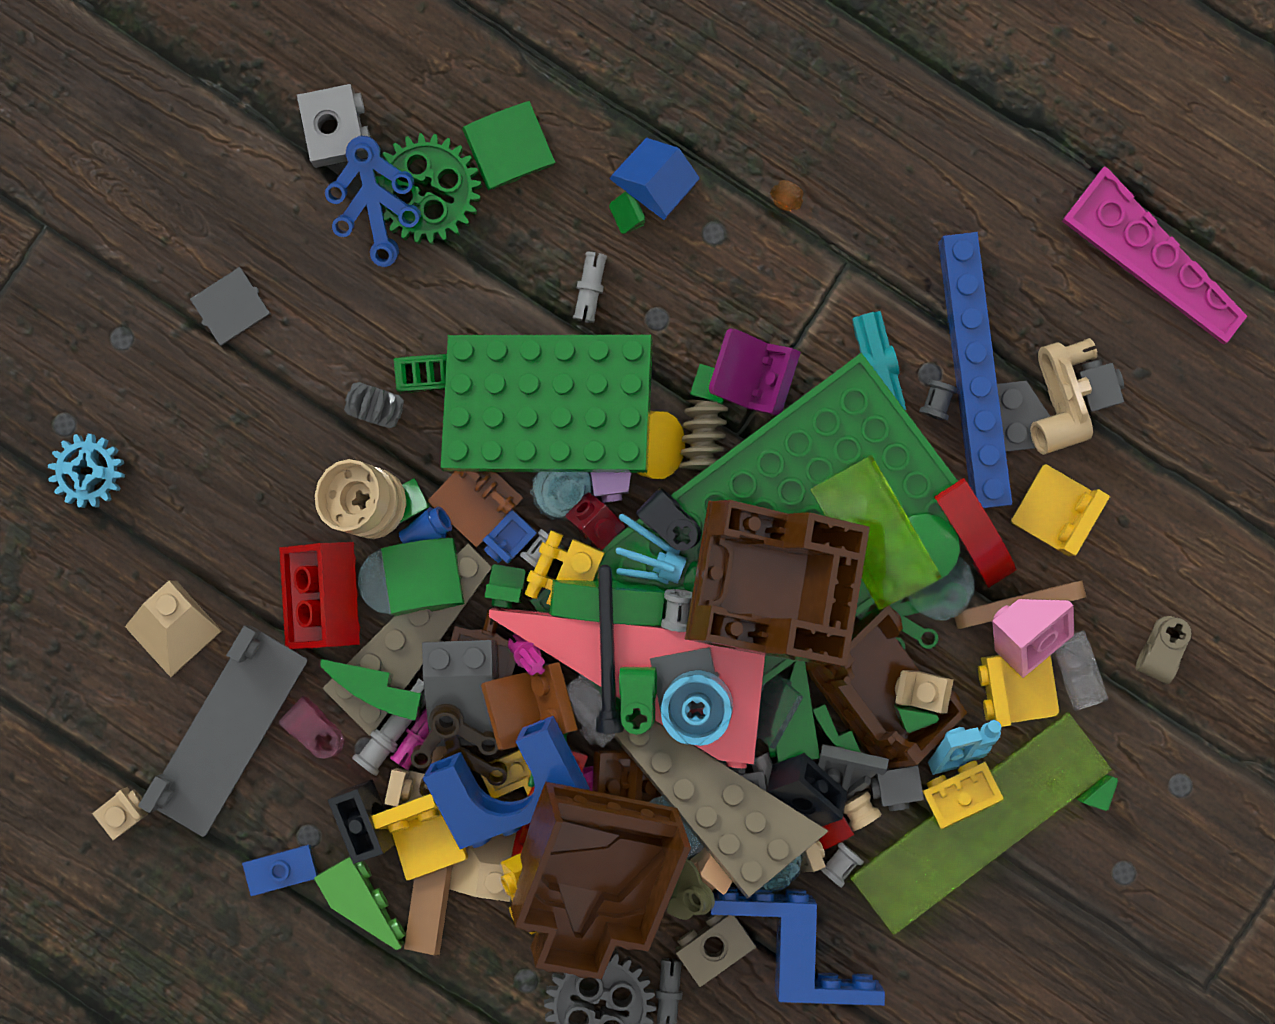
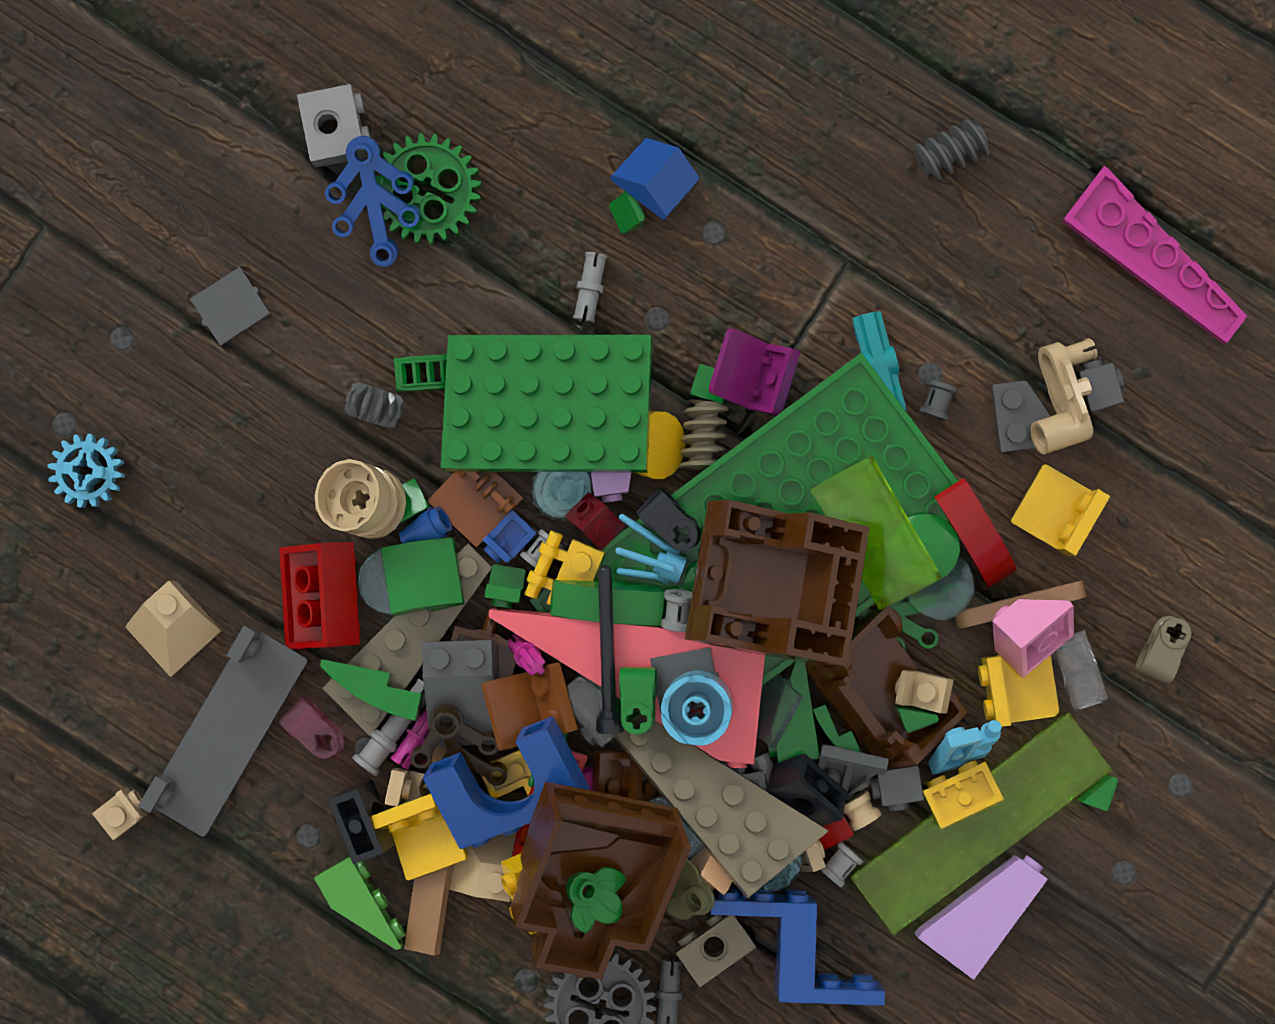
(280, 870): blue plate -> none
(508, 145): green slope -> none
(599, 899): none -> green plate
(787, 195): clear orange plate -> none
(951, 148): none -> dark grey piece
(975, 369): blue brick -> none
(982, 916): none -> lavender slope

